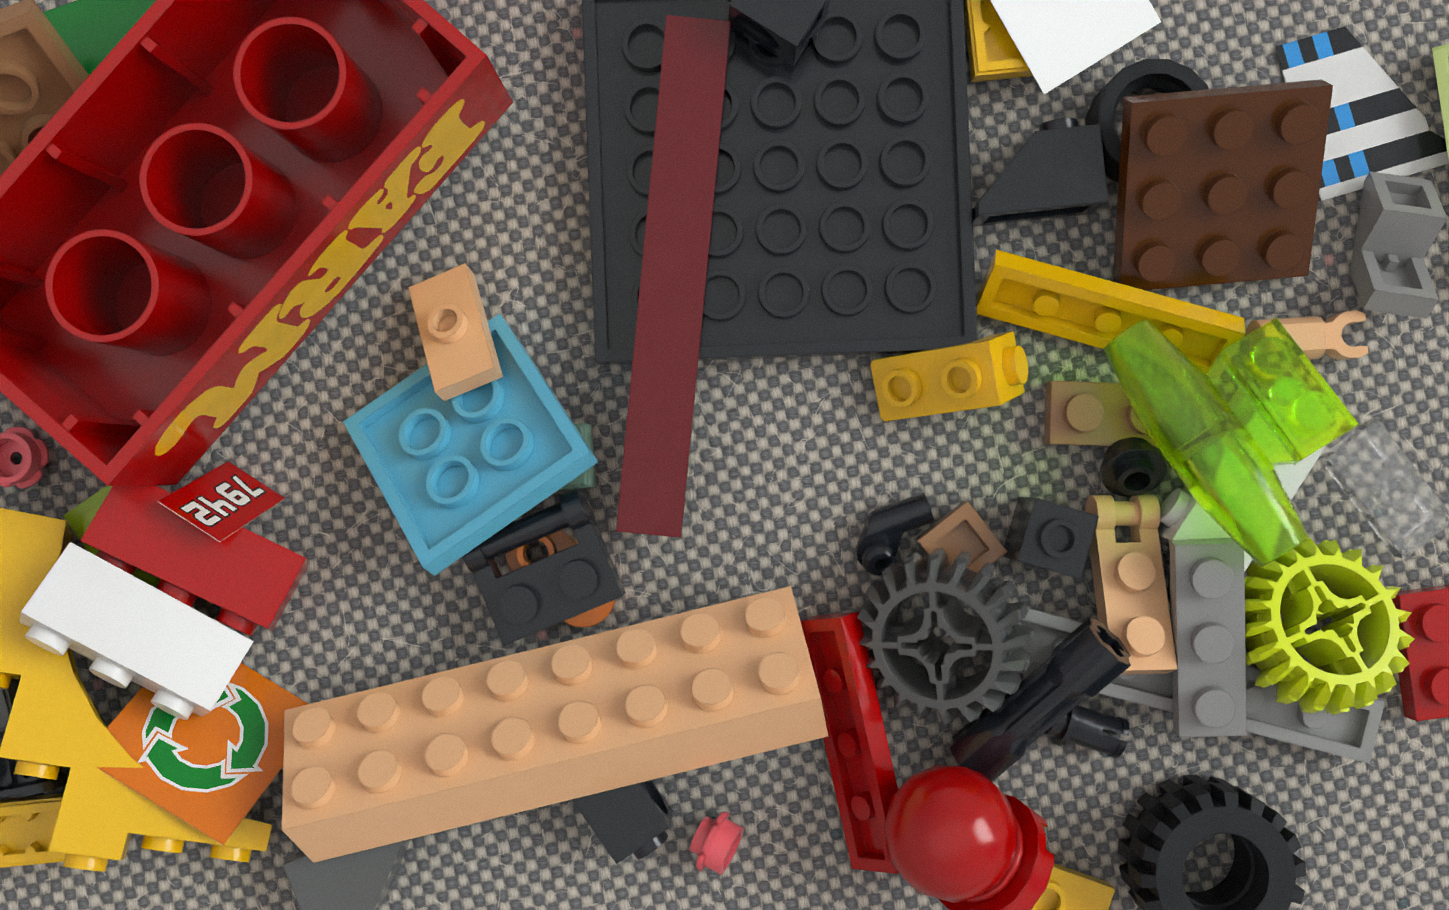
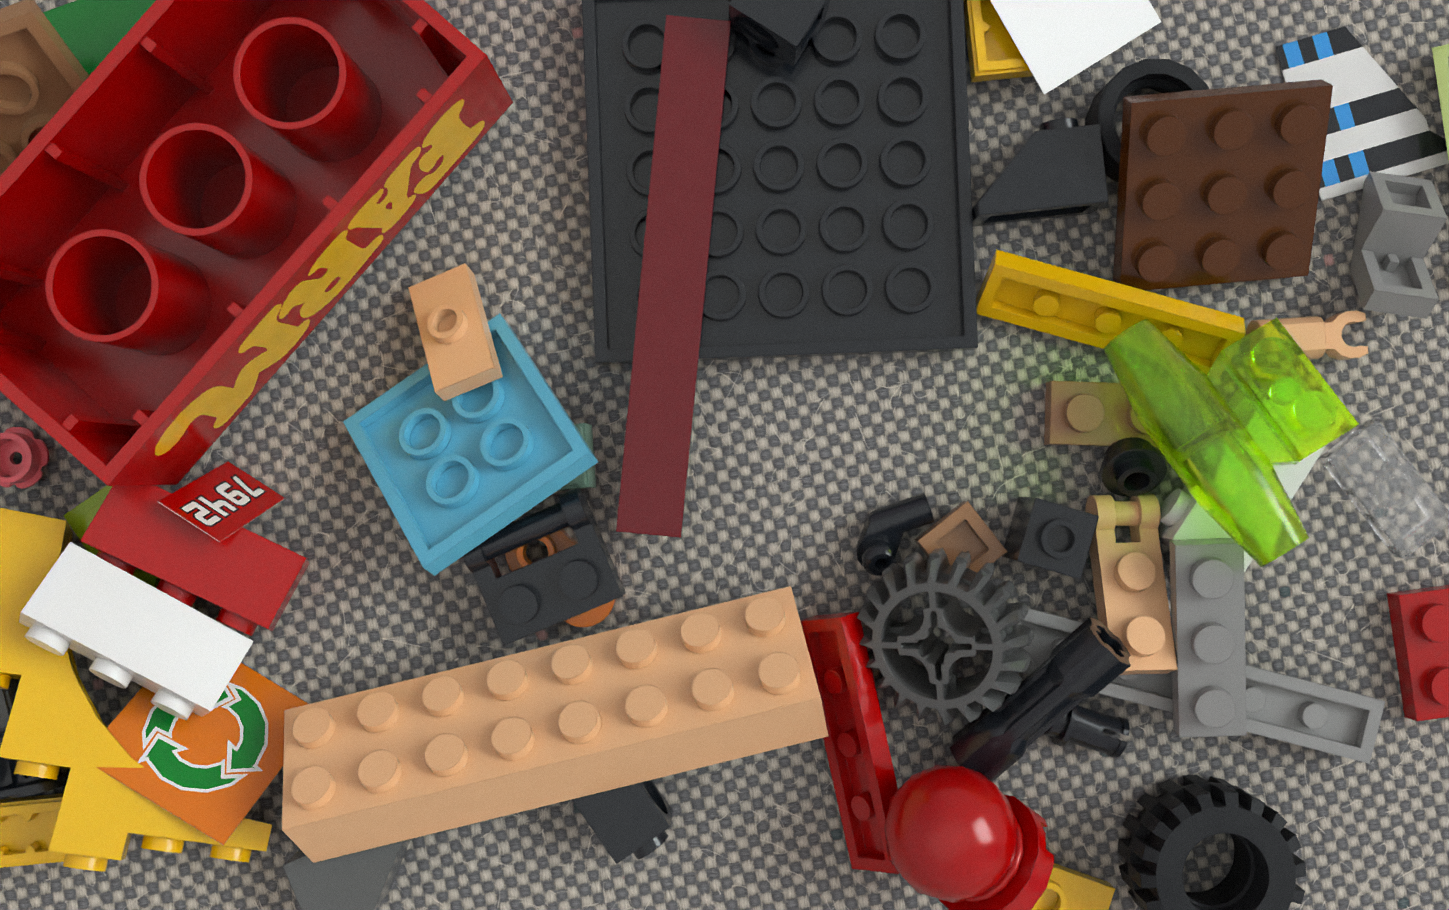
(716, 843): coral plate -> none
(950, 378): yellow bracket -> none
(1353, 651): neon yellow gear -> none

